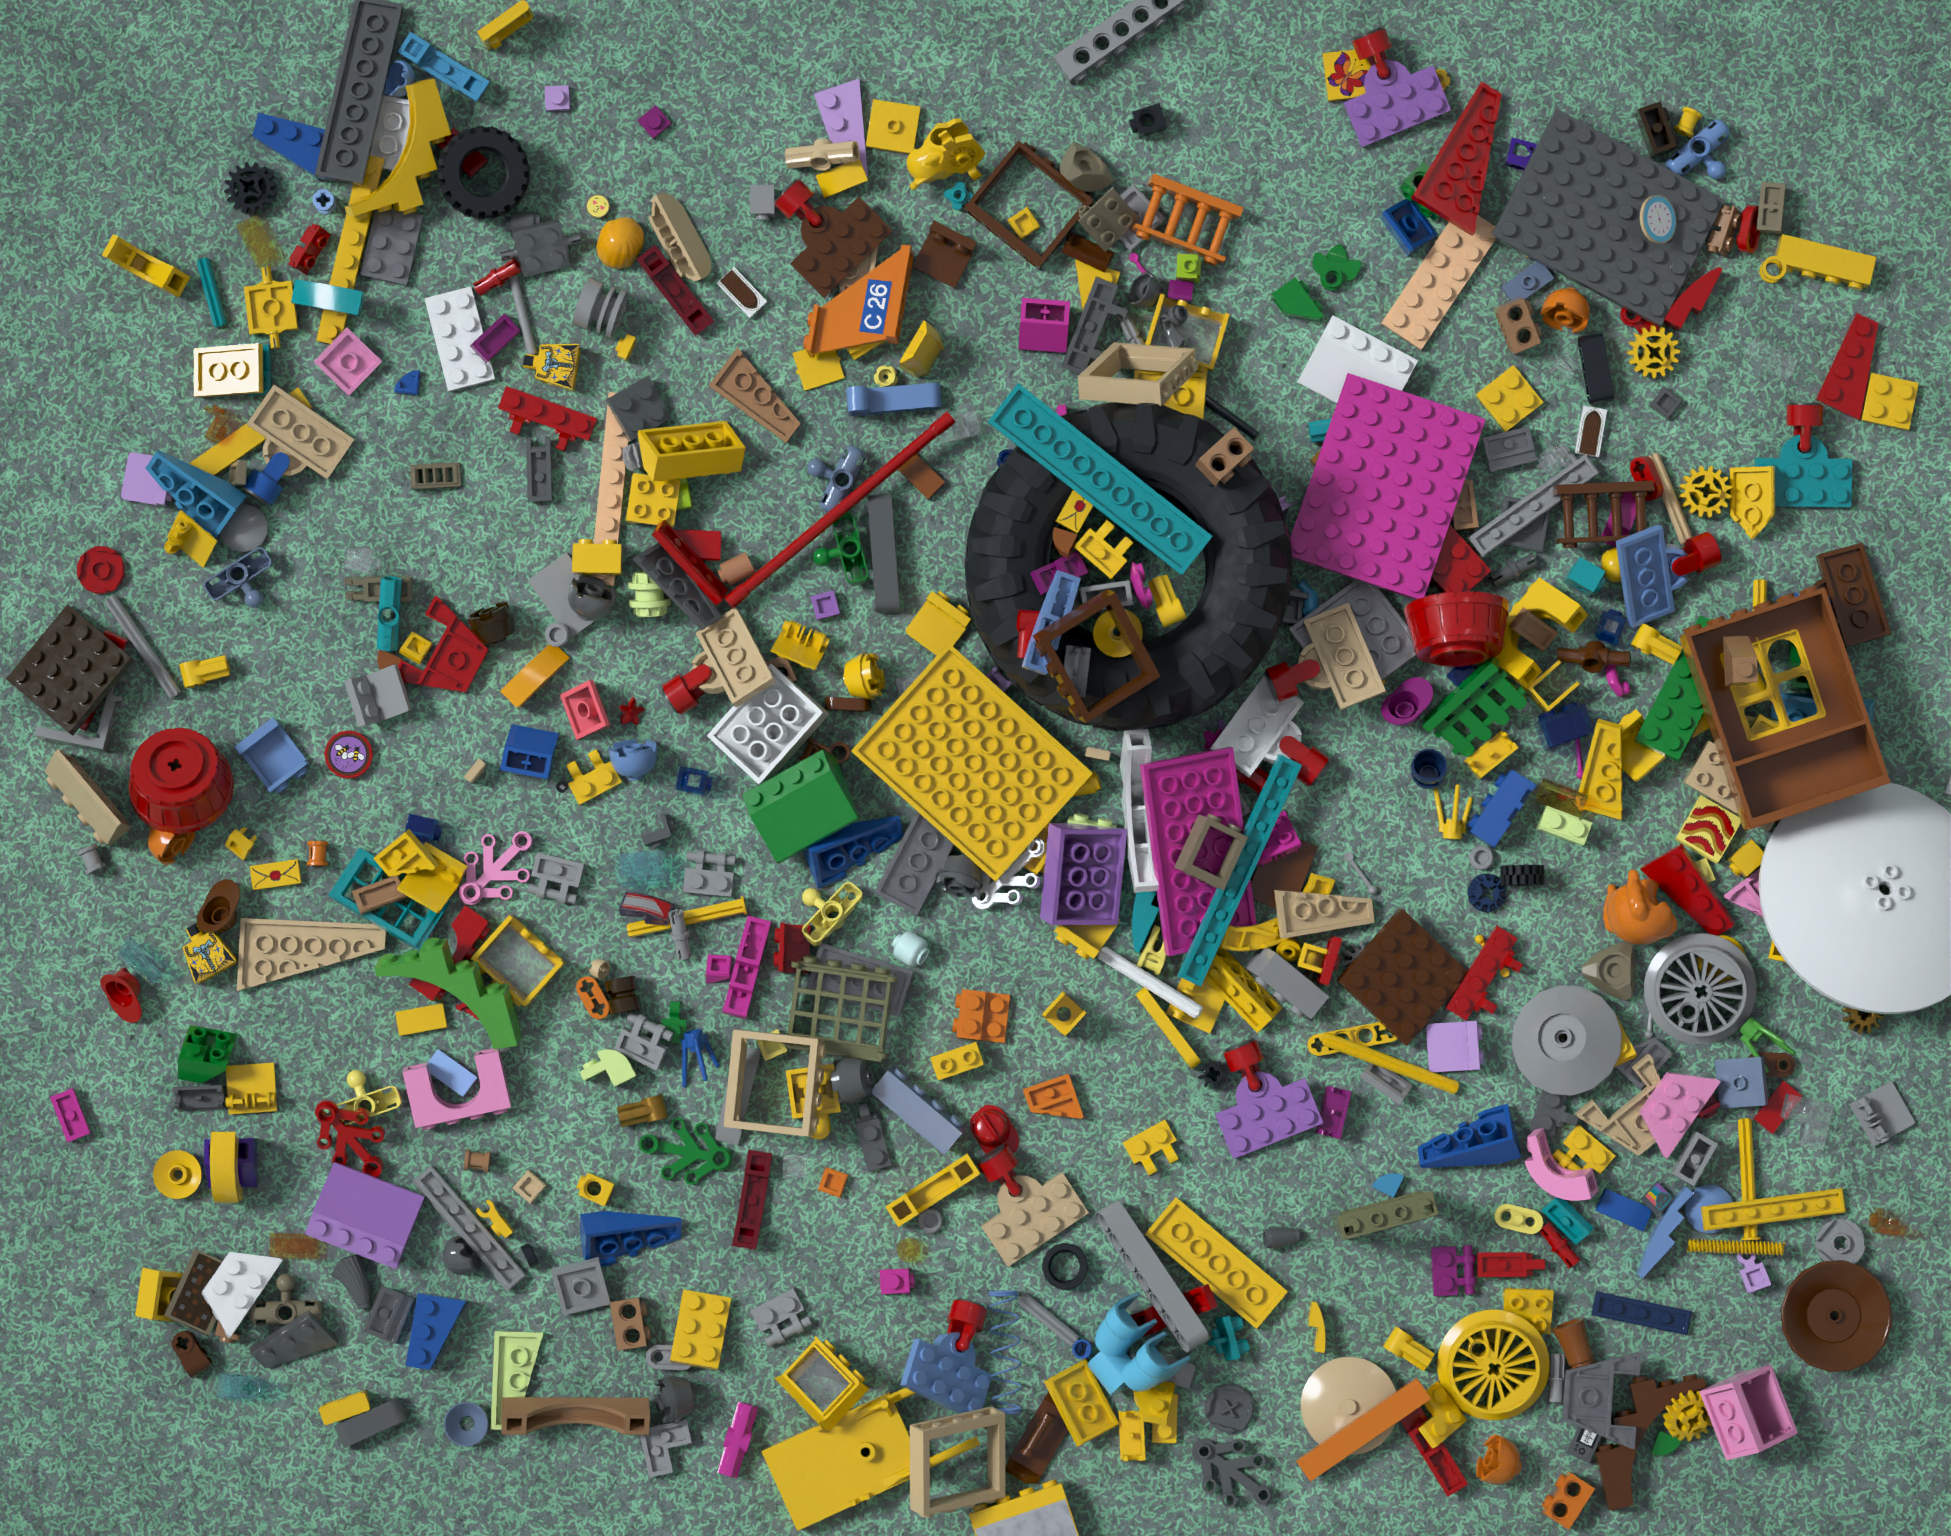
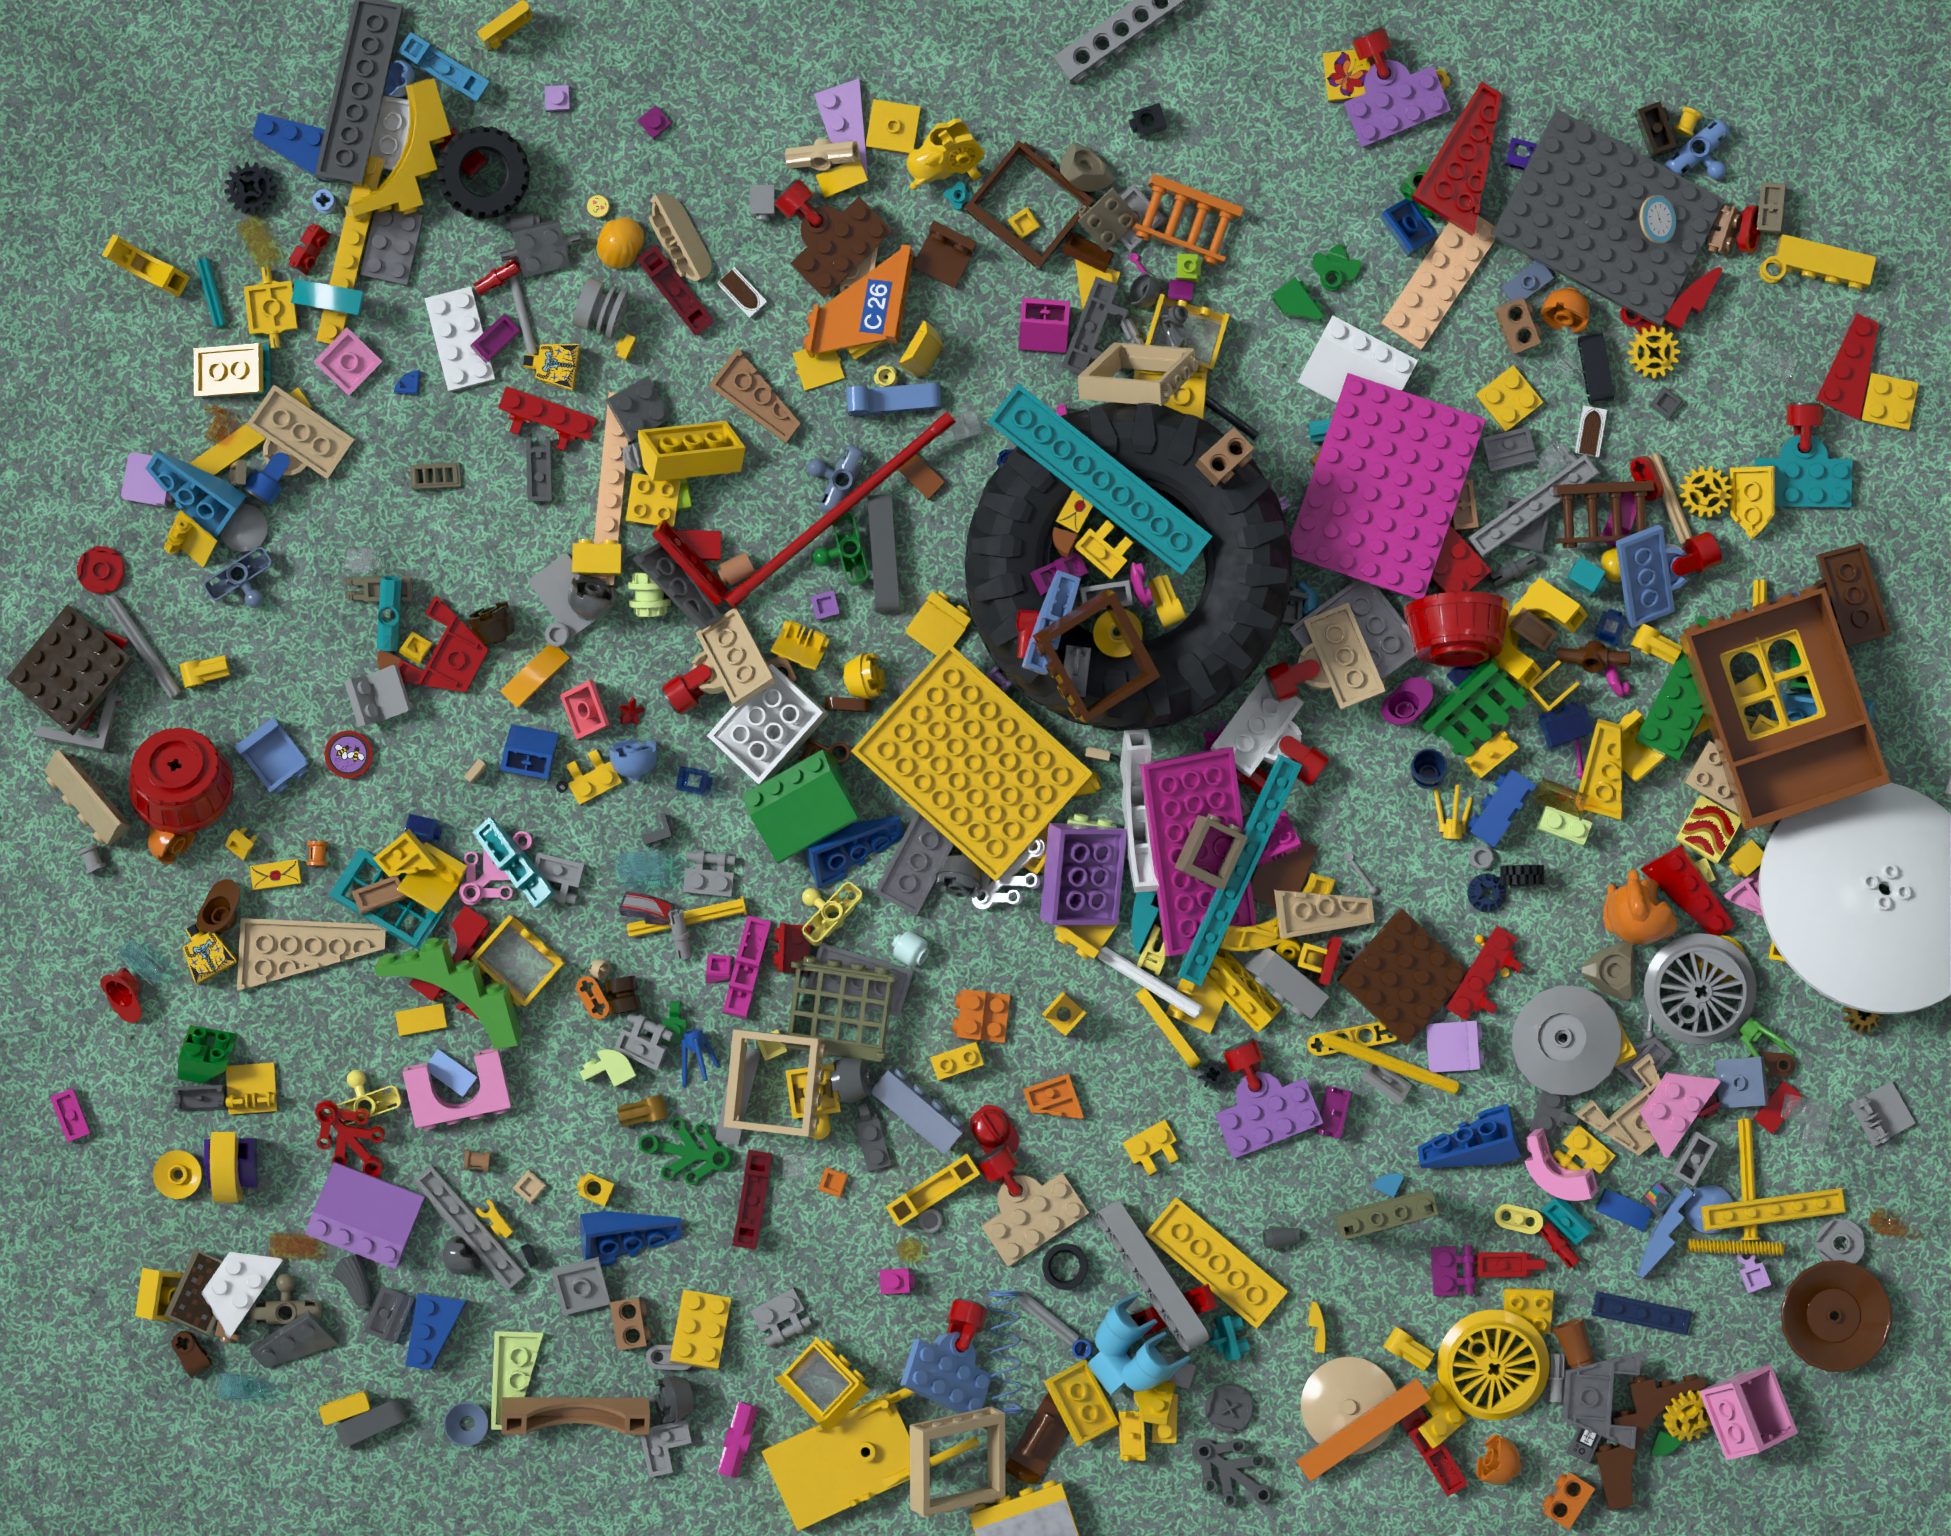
(514, 862): none -> teal slope
(1739, 661): medium nougat slope -> none

